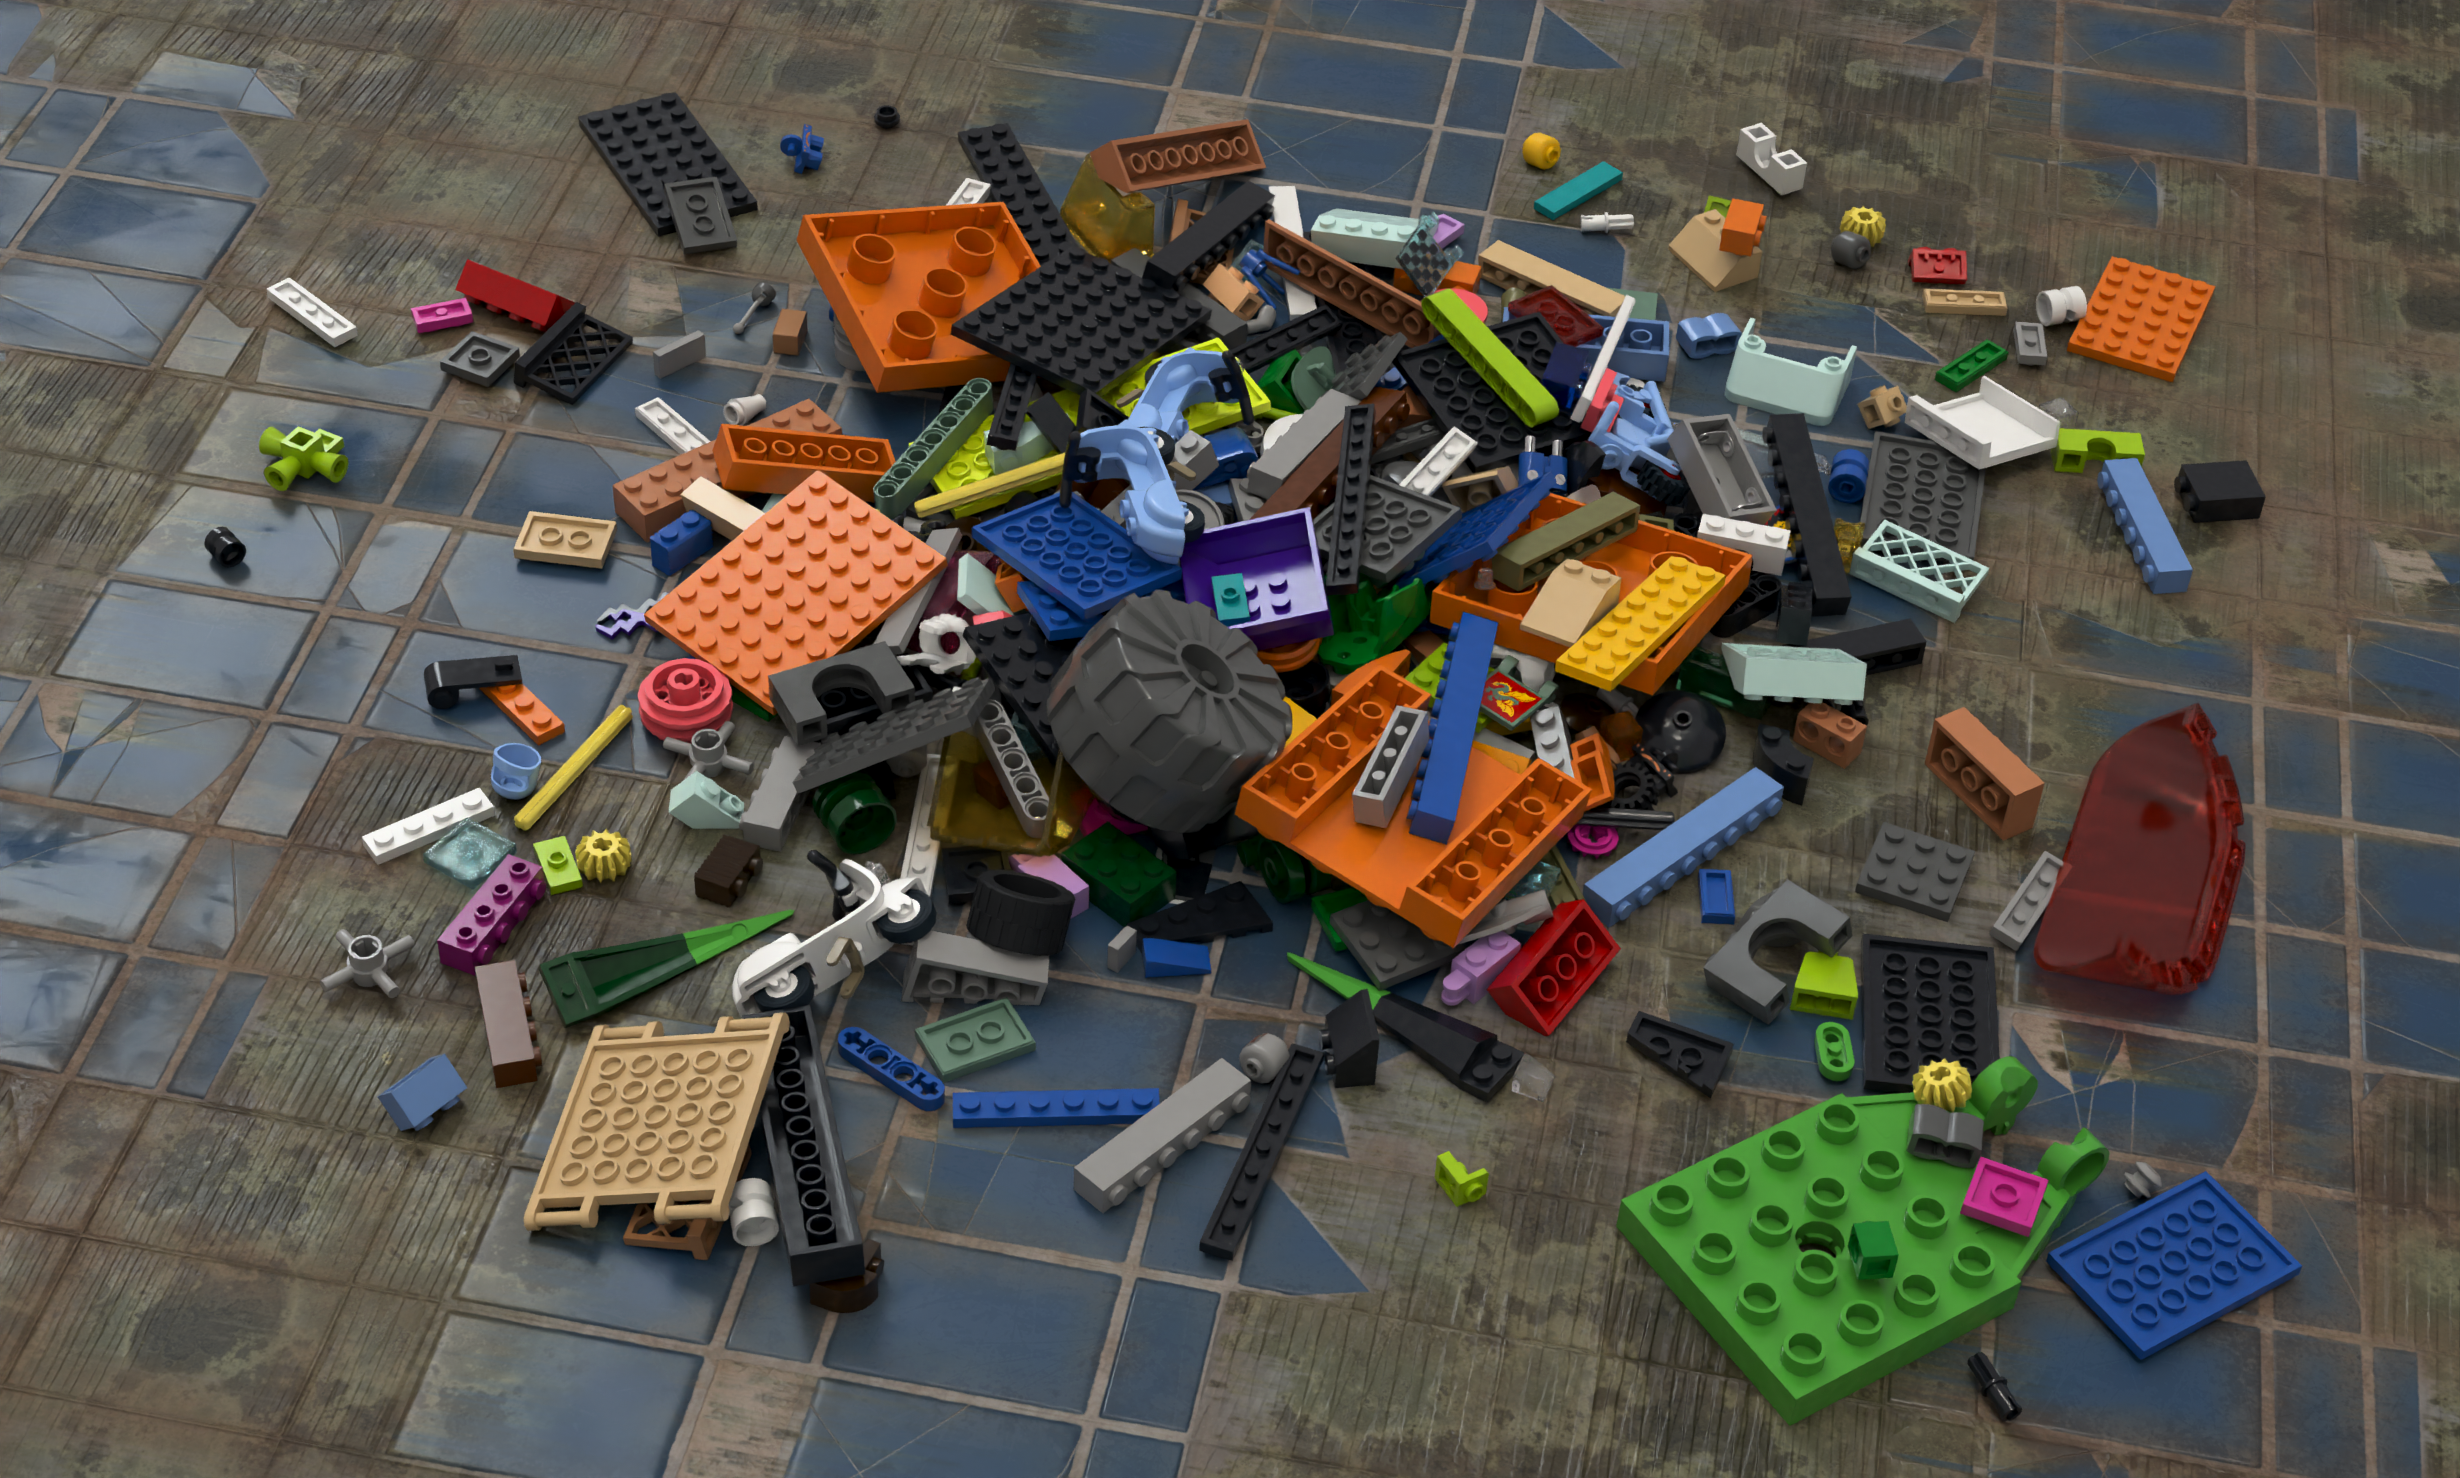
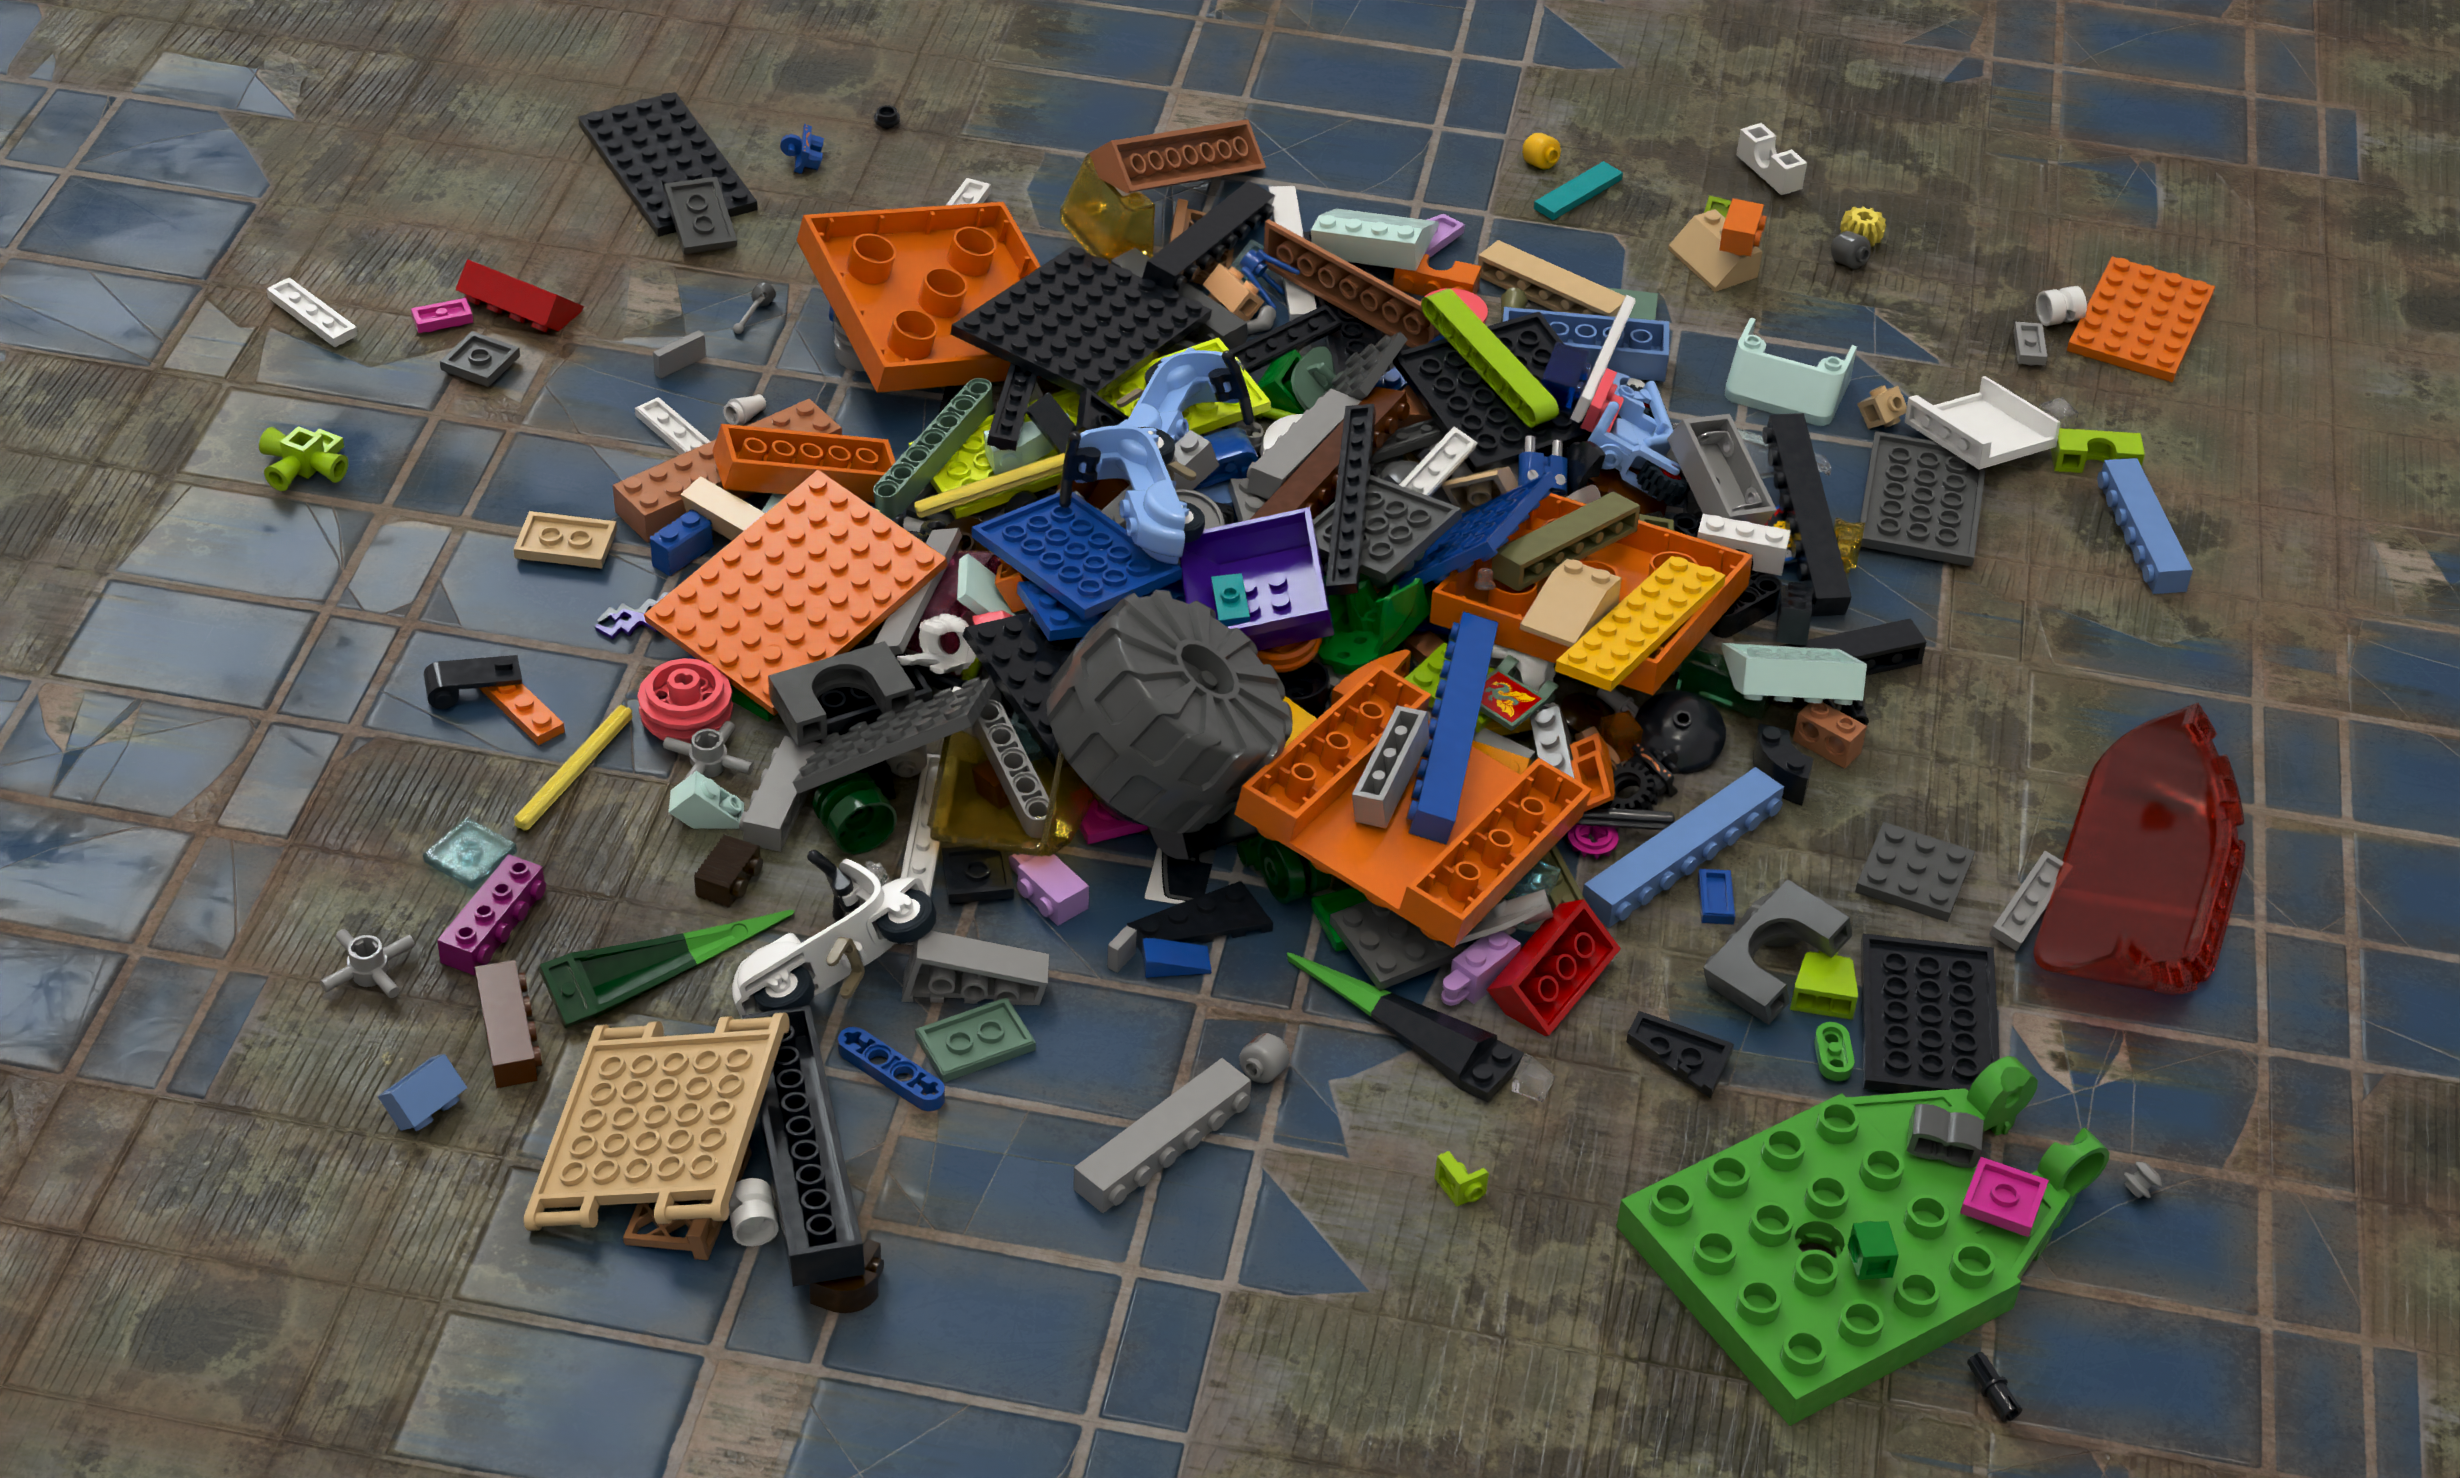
(225, 547): black wheel -> none
(426, 826): white plate -> none
(515, 770): light blue helmet -> none
(554, 345): black fence -> none
(558, 865): lime plate -> none
(603, 855): light yellow gear -> none
(790, 332): medium nougat piece -> none
(1004, 165): black plate -> none
(1020, 912): black tyre -> none
(1052, 1107): blue plate -> none
(1121, 874): dark green brick -> none
(1261, 1153): black plate -> none
(1351, 1042): black slope -> none
(1425, 259): clear light blue flag -> none
(1564, 316): clear red tile -> none
(1606, 222): white axle -> none
(1708, 335): medium blue brick -> none
(1848, 476): blue wheel -> none
(1911, 583): light aqua fence -> none
(1938, 266): red bracket -> none
(1942, 1085): light yellow gear -> none
(1964, 302): tan tile -> none
(1971, 365): green tile -> none
(1984, 773): nougat brick -> none
(2173, 1264): blue plate -> none
(2219, 491): black brick -> none

